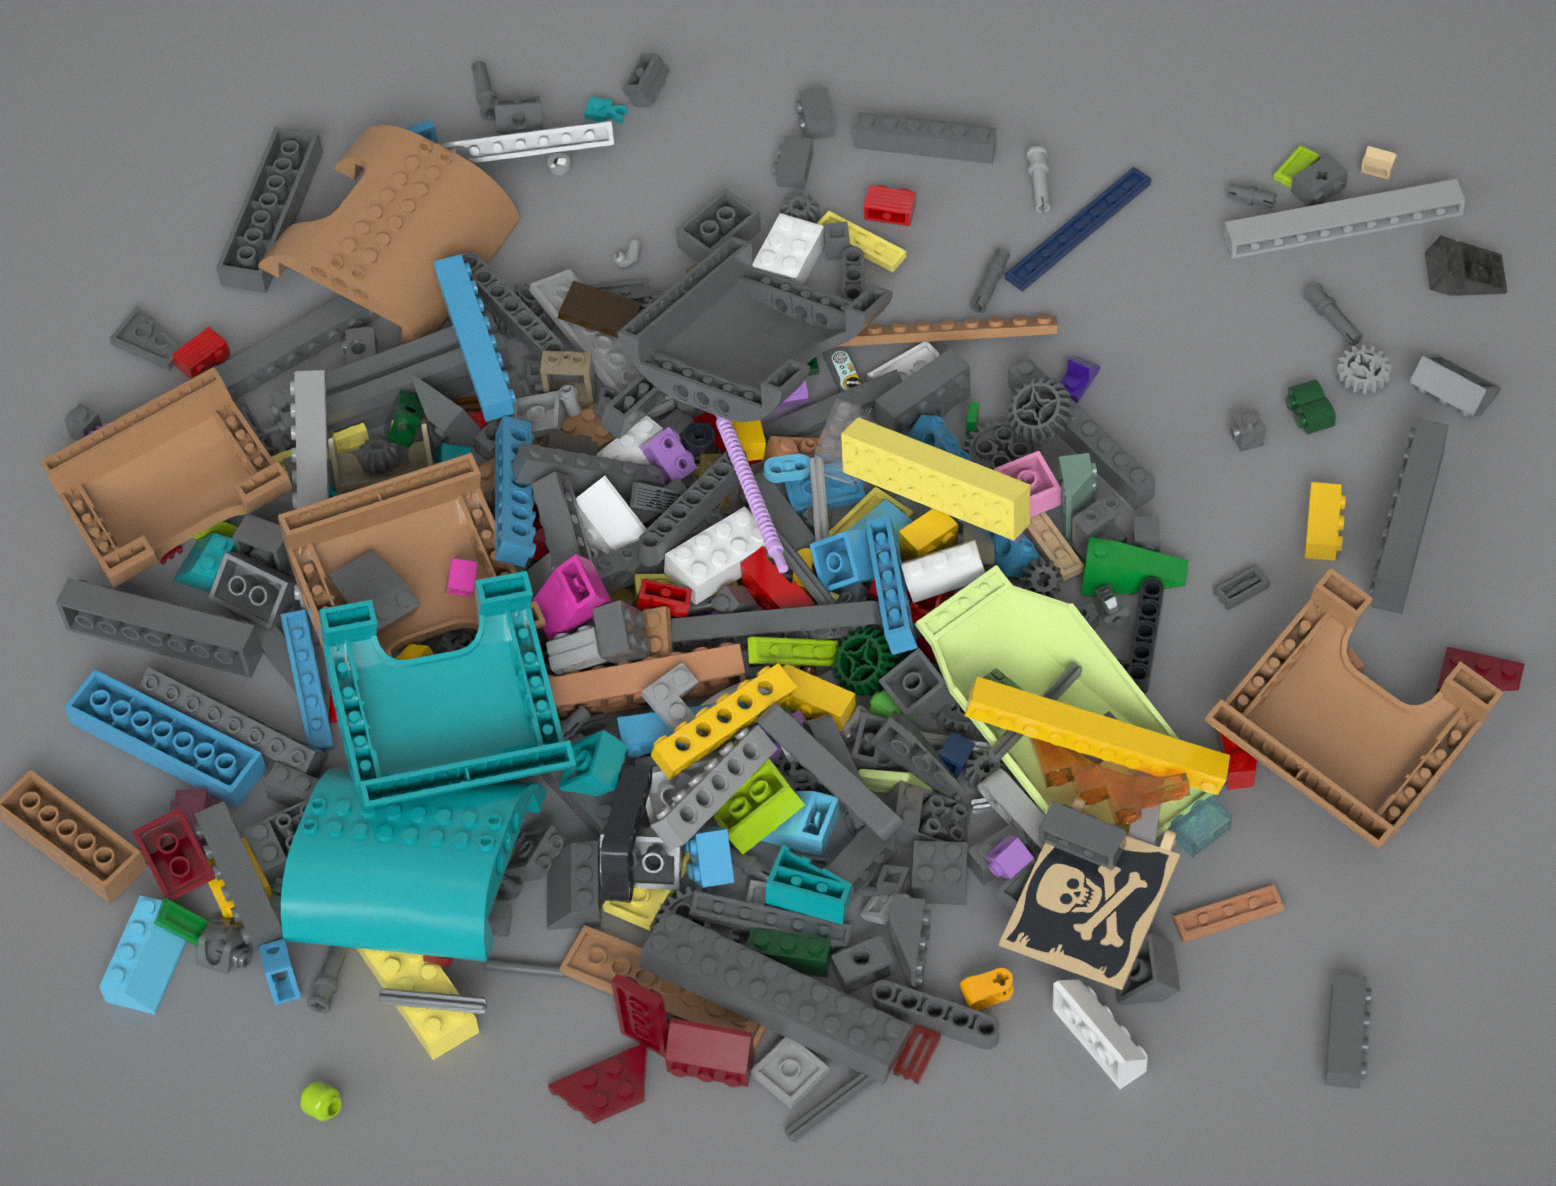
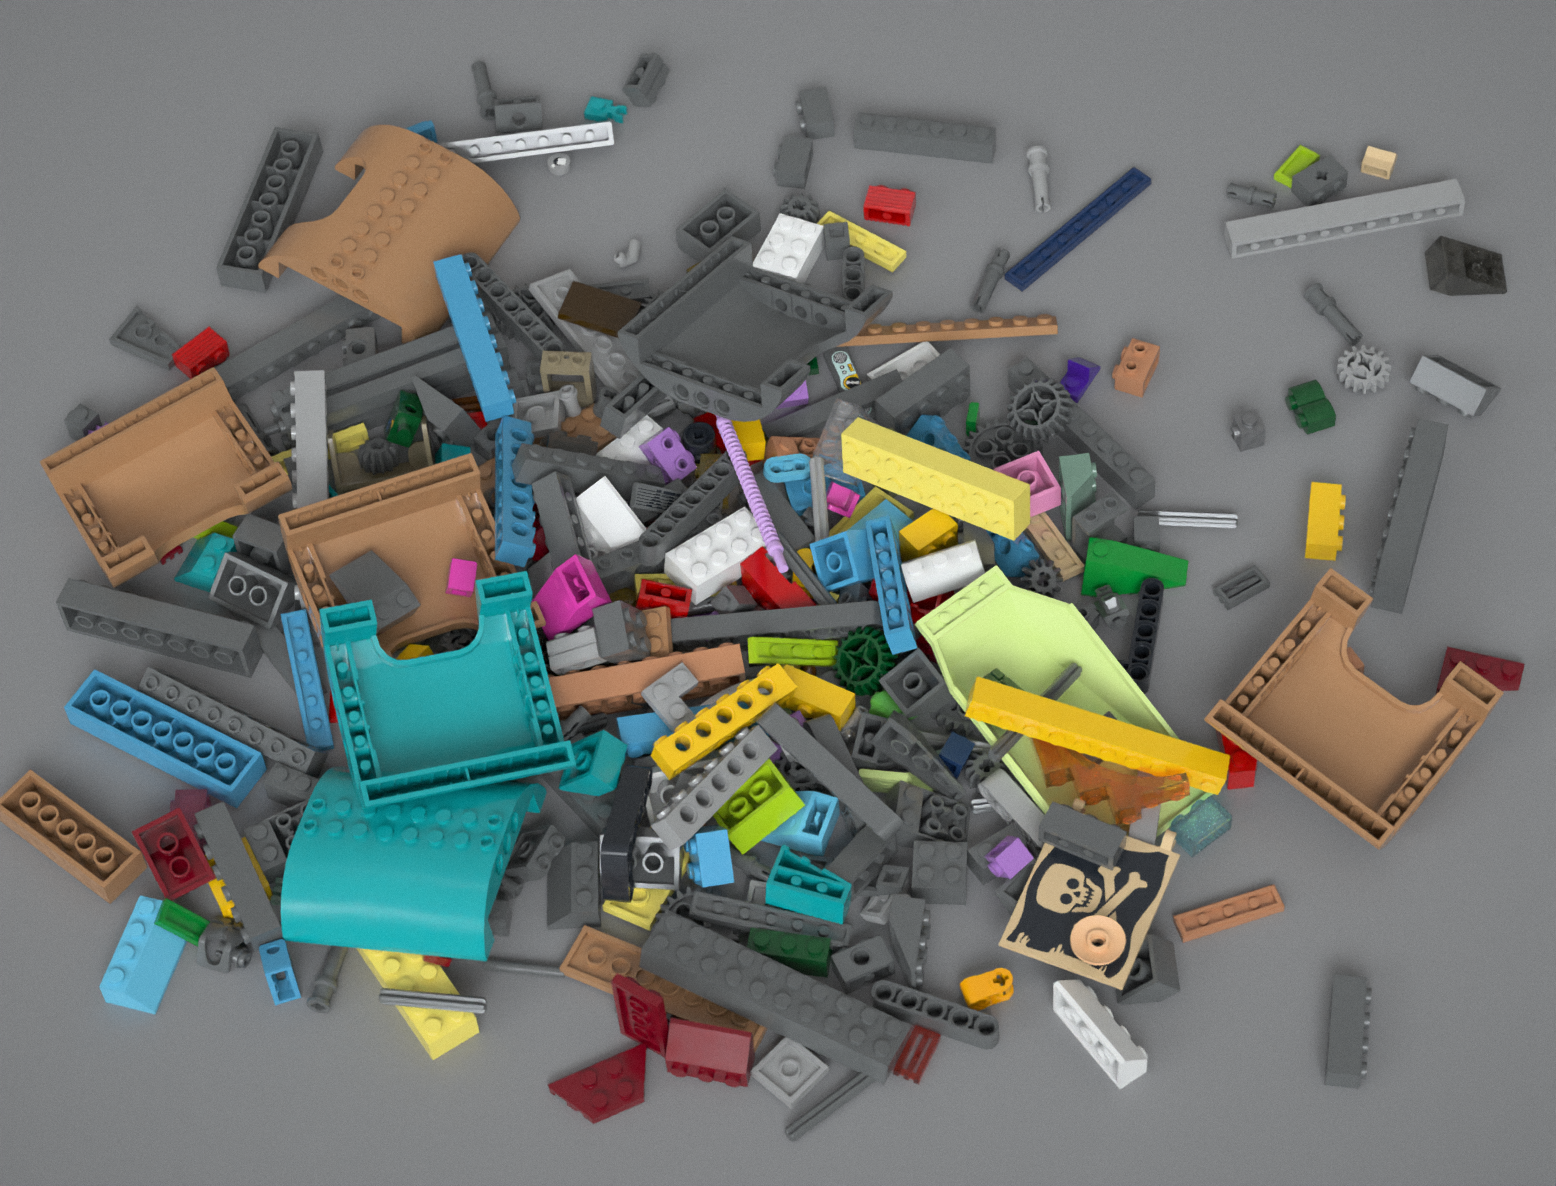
(320, 1101): lime head -> none
(841, 499): none -> dark pink panel
(1097, 930): none -> light nougat dish
(1136, 367): none -> nougat brick
(1193, 519): none -> axle

